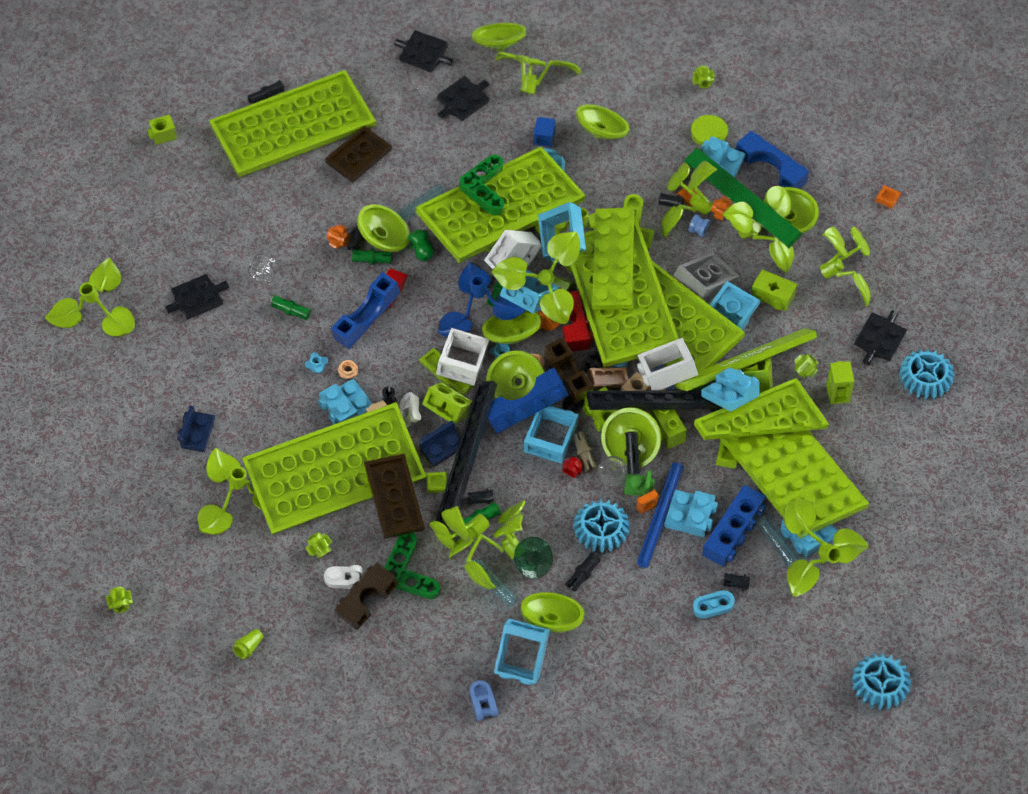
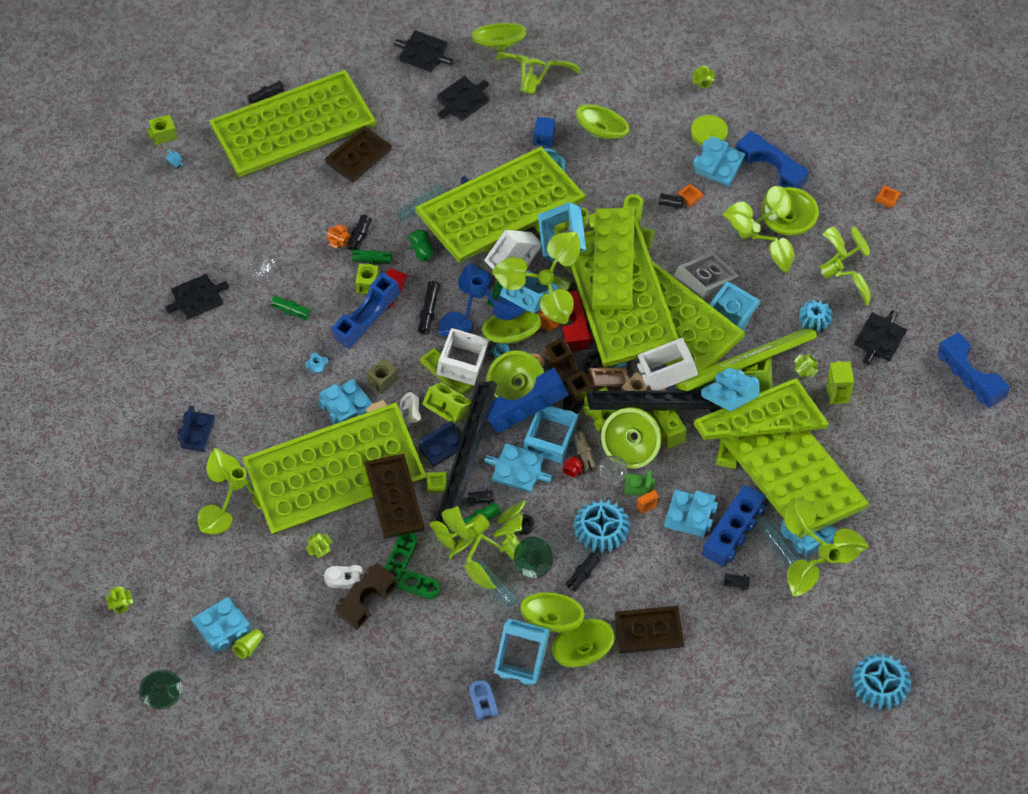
(105, 277): lime plant -> none
(163, 697): none -> clear green dish
(174, 158): none -> medium azure plate
(221, 625): none -> medium azure plate
(348, 364): light nougat plate -> none
(365, 271): none -> lime brick
(382, 369): none -> olive brick
(383, 228): lime dish -> none
(389, 396): black pin -> none
(427, 313): none -> black pin
(478, 184): green beam -> none
(518, 468): none -> medium azure plate
(526, 530): none -> black bush
(583, 644): none -> lime dish
(632, 452): black pin -> none
(649, 629): none -> dark brown plate
(659, 515): blue axle -> none
(698, 201): lime plant -> none
(699, 225): medium blue wheel -> none
(713, 605): medium azure plate -> none
(719, 207): orange gear -> none
(737, 192): green tile -> none
(774, 290): lime brick -> none
(815, 315): none -> medium azure gear
(925, 380): medium azure gear -> none
(987, 387): none -> blue arch

